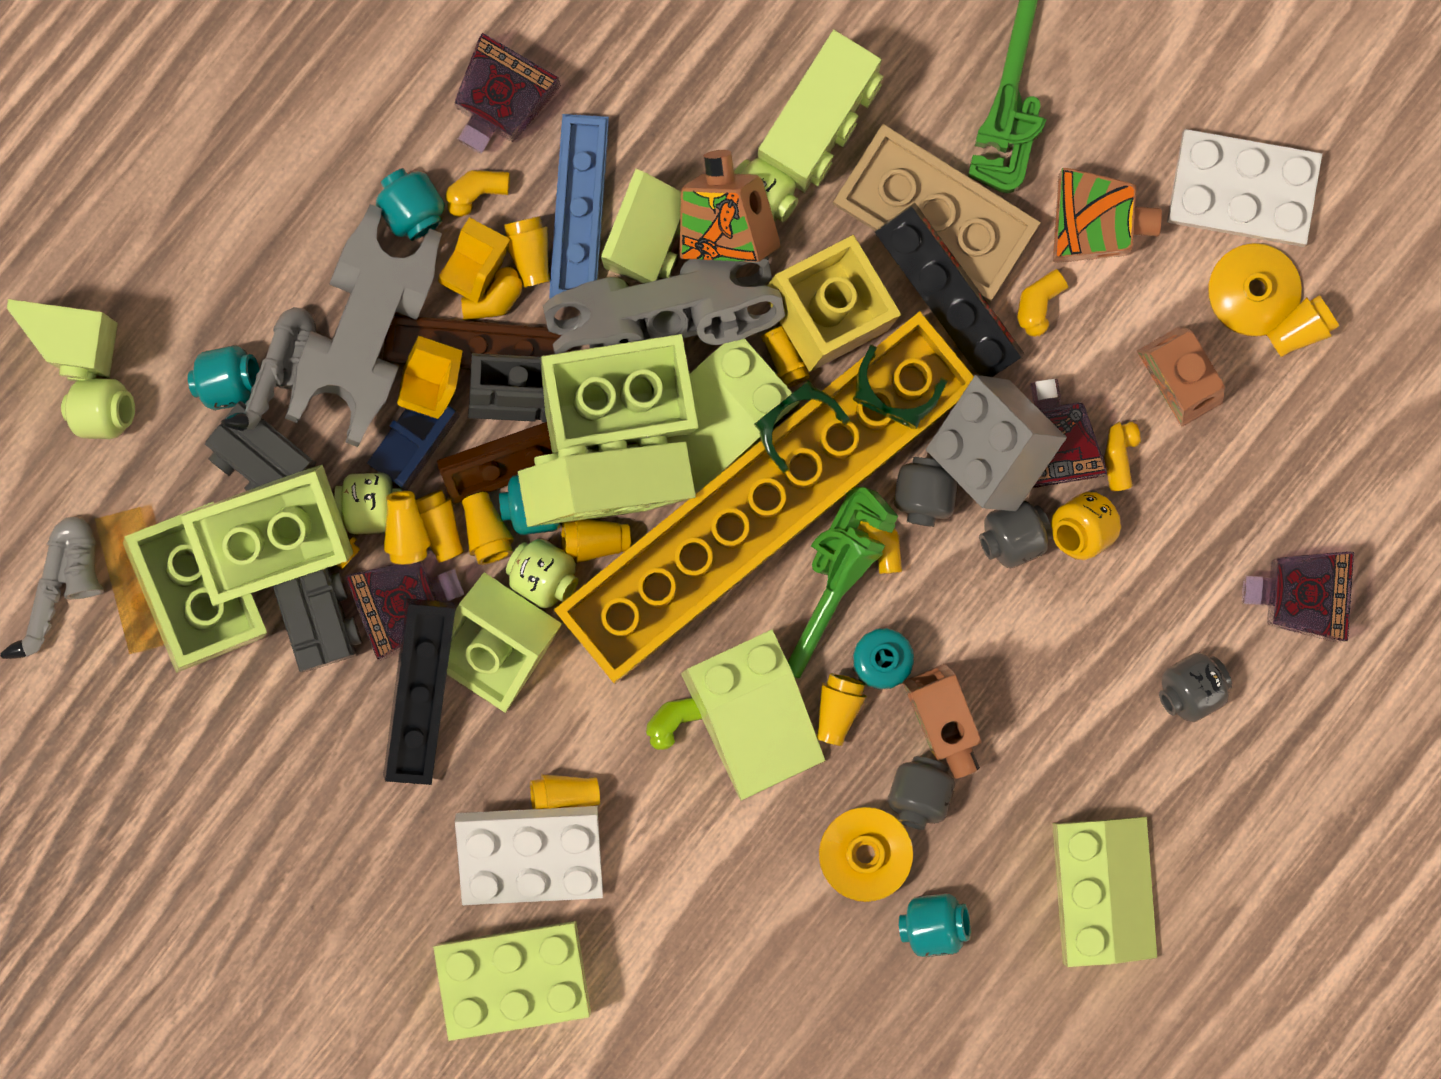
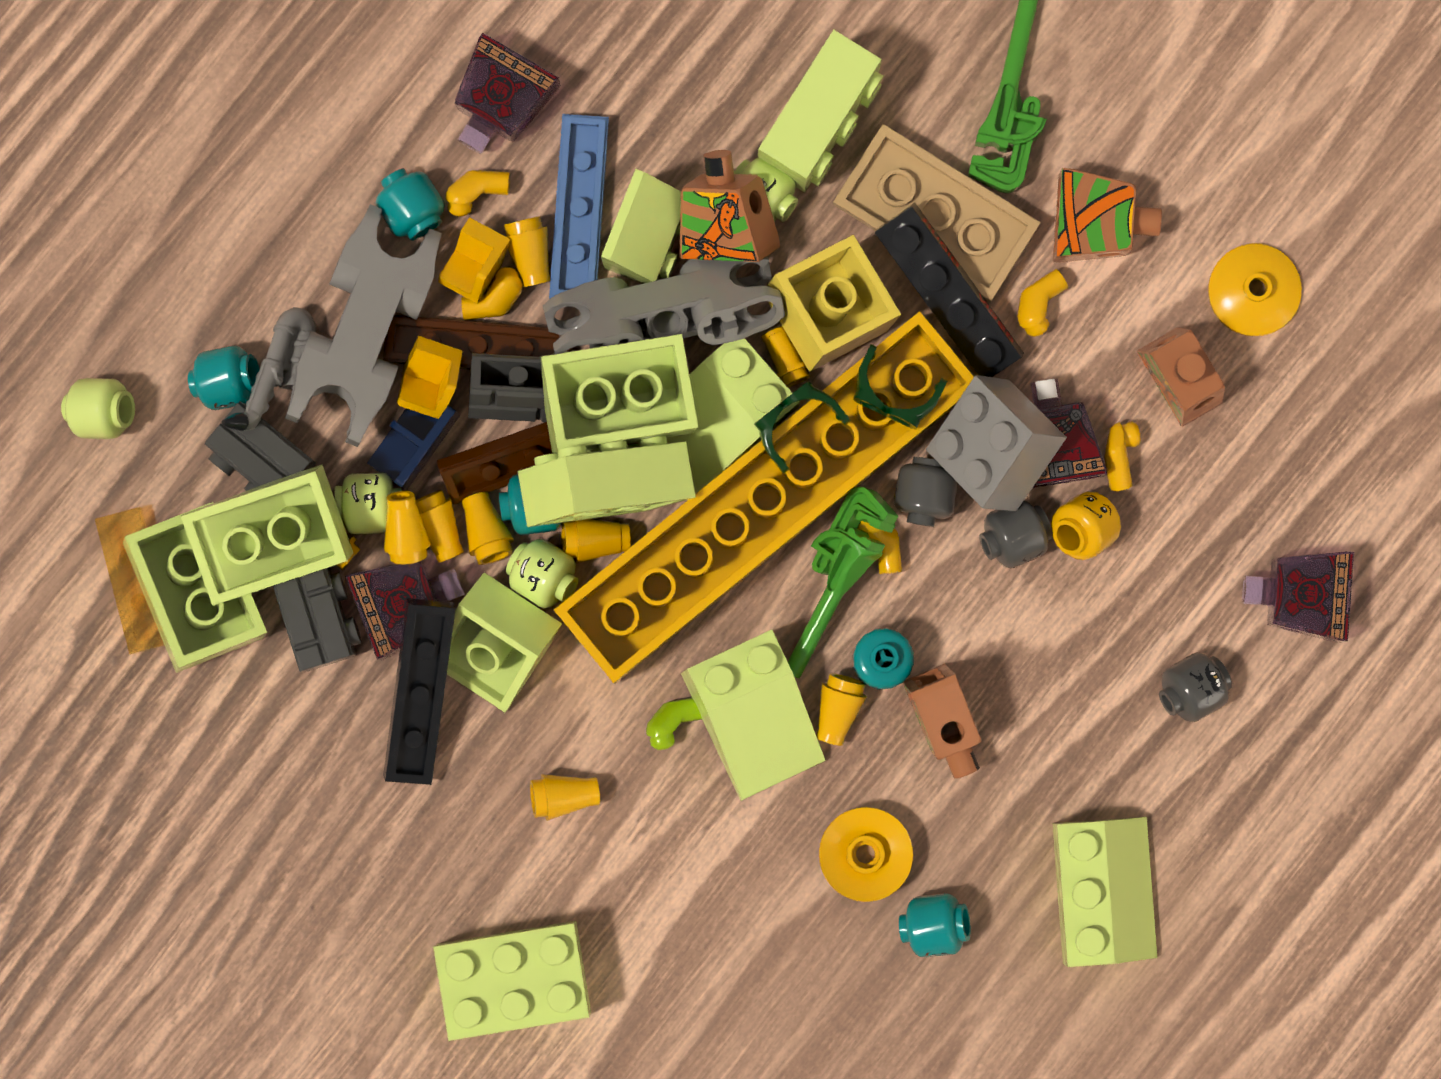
(68, 561): light grey piece -> none
(69, 338): yellowish green slope -> none
(529, 855): white plate -> none
(921, 792): dark grey head -> none
(1244, 188): white plate -> none
(1303, 326): yellow cone -> none

